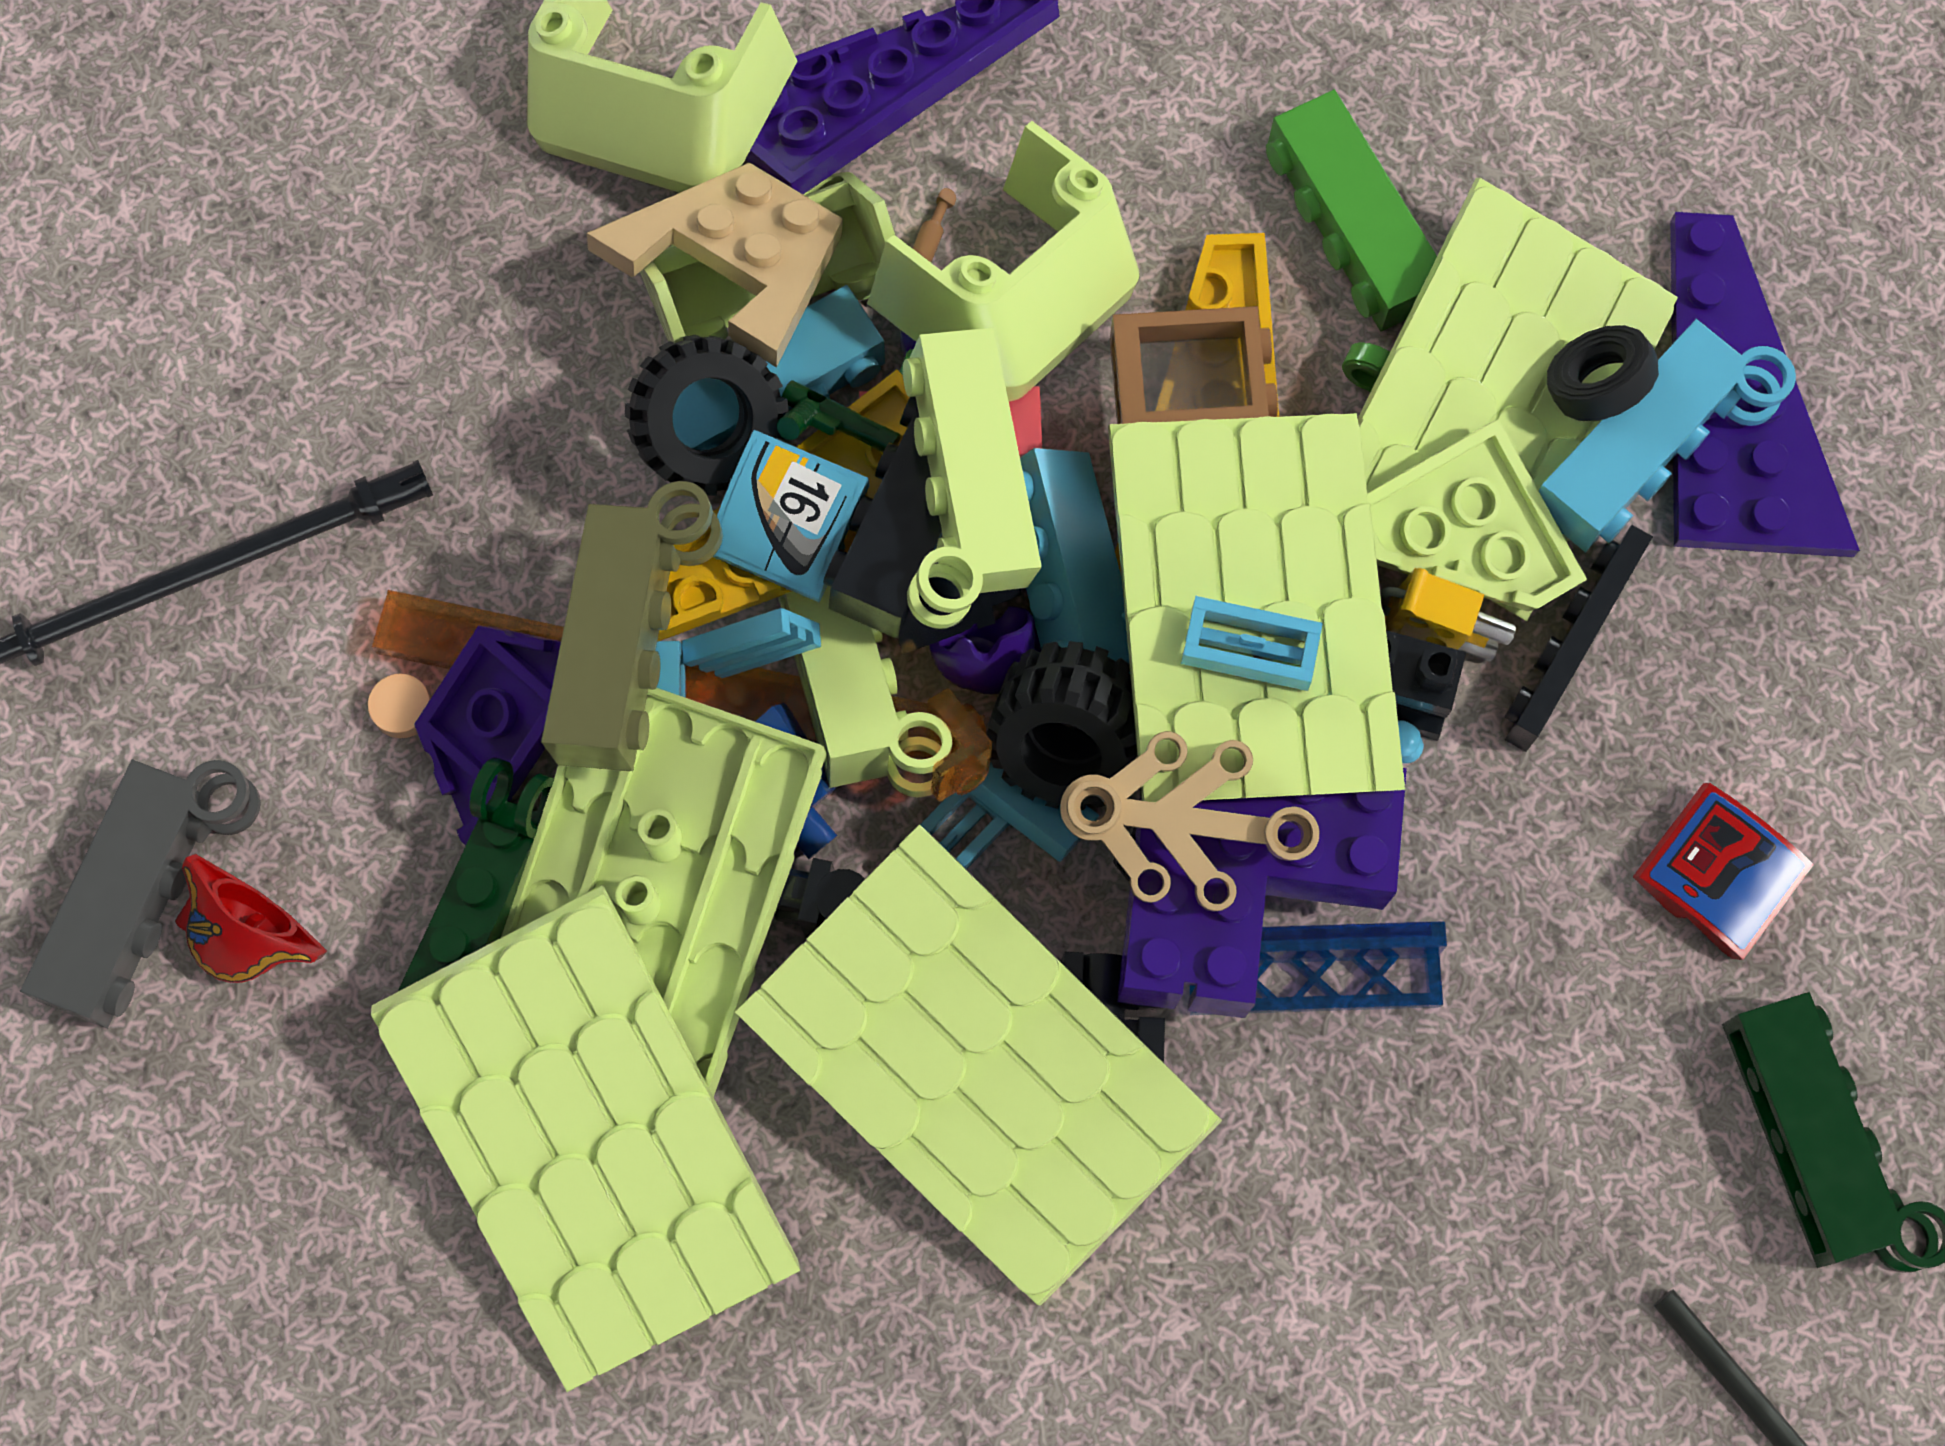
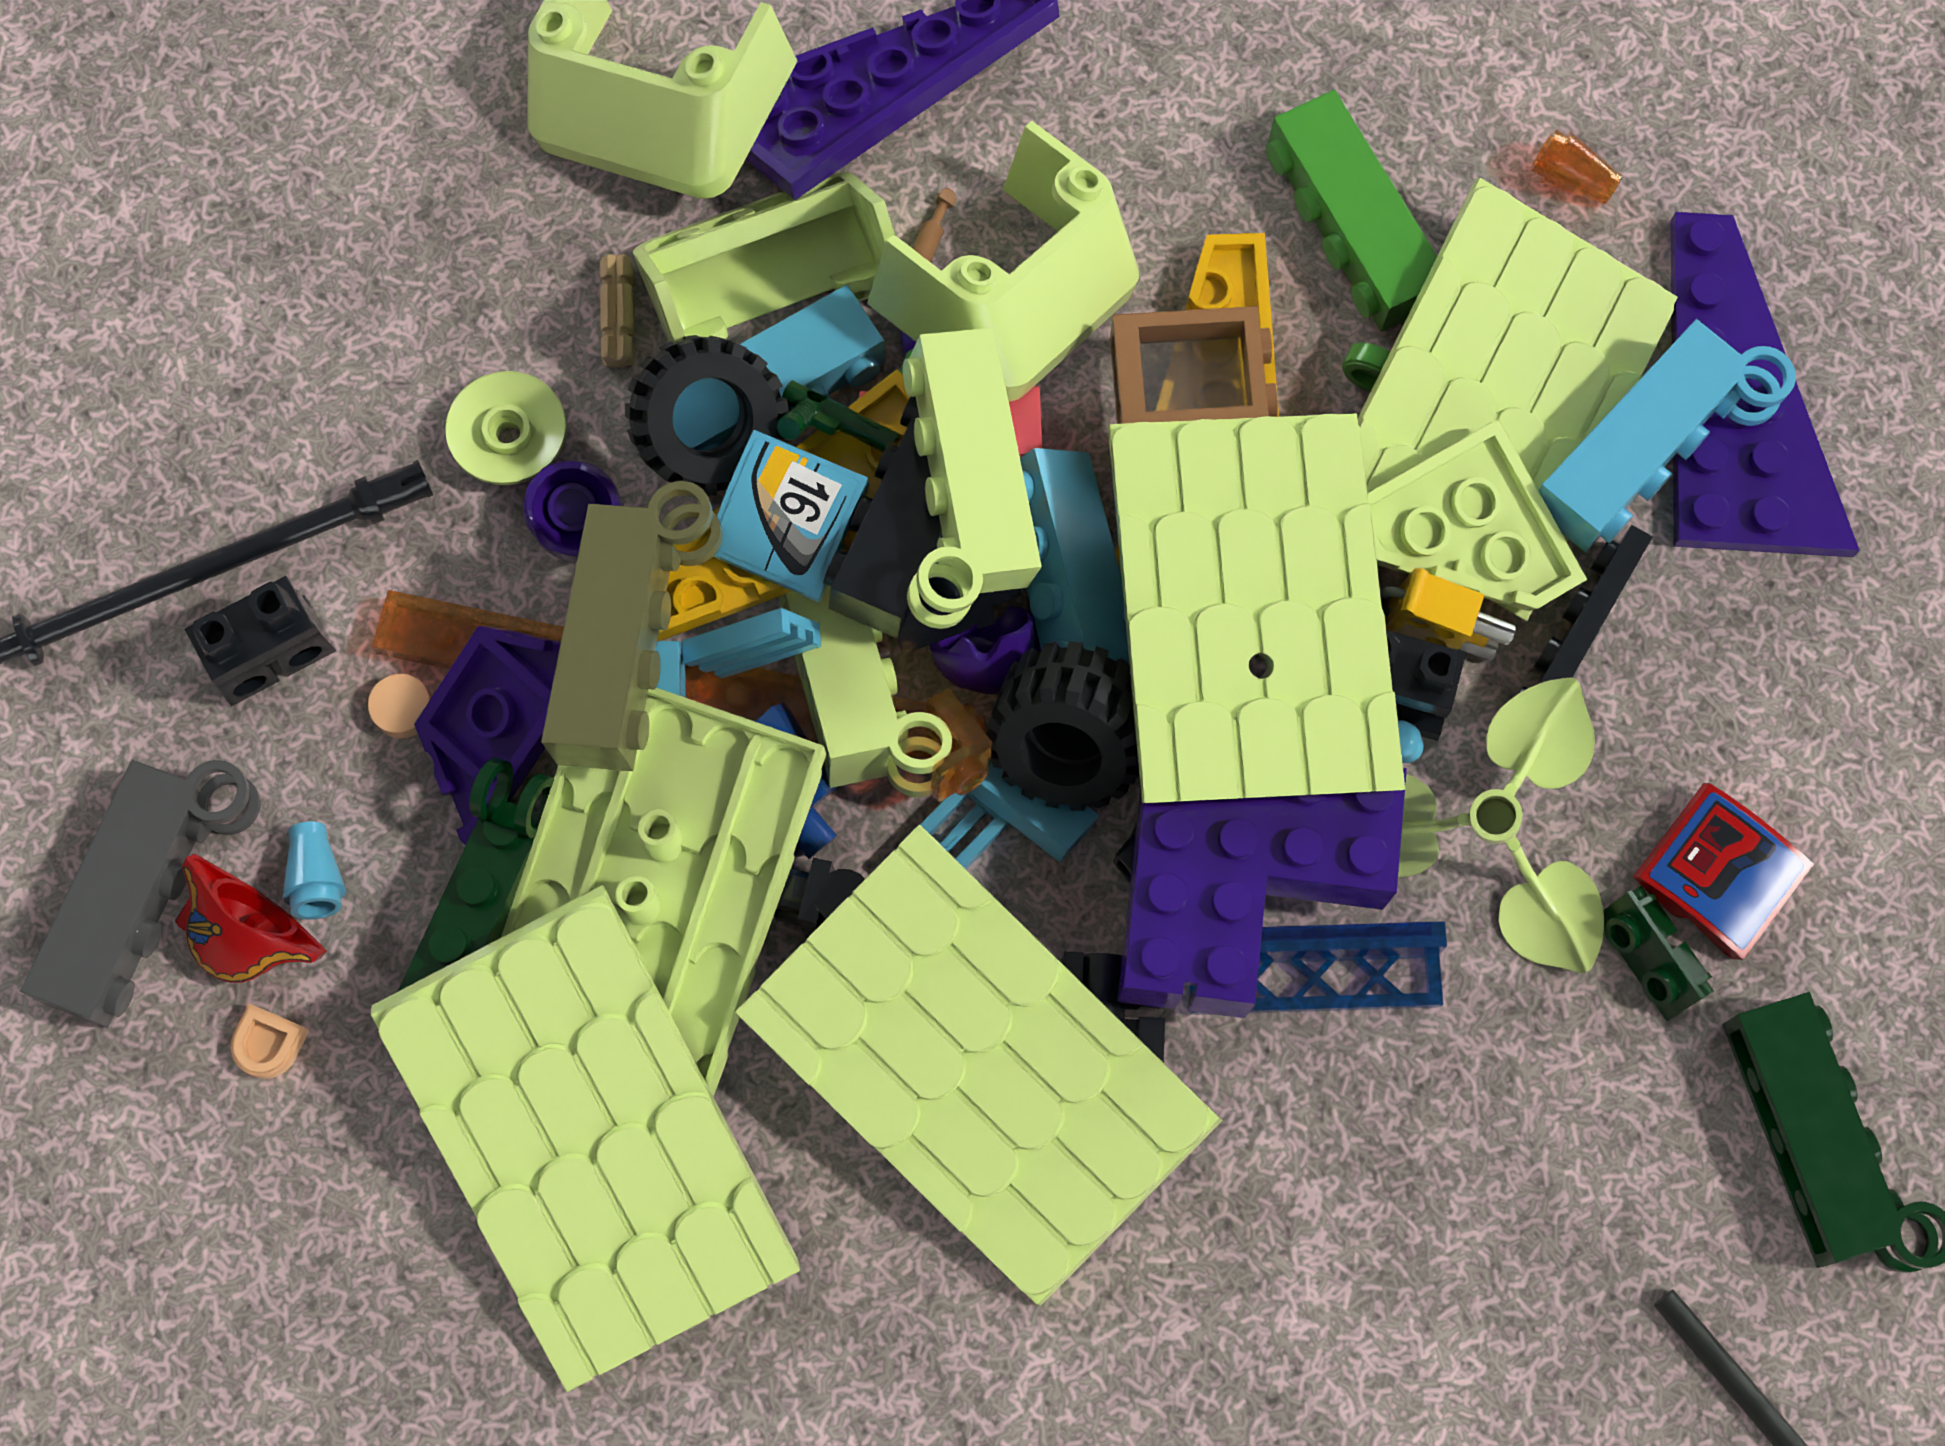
(256, 632): none -> black hips
(266, 1043): none -> light nougat tile
(312, 875): none -> medium azure cone
(500, 403): none -> yellowish green dish
(559, 501): none -> dark purple hair
(617, 311): none -> tan axle
(746, 231): tan wing -> none
(1175, 819): tan plant -> none
(1244, 665): medium azure tile -> none
(1552, 742): none -> yellowish green plant
(1575, 168): none -> clear orange cone
(1614, 393): black tyre -> none
(1639, 932): none -> dark green hinge

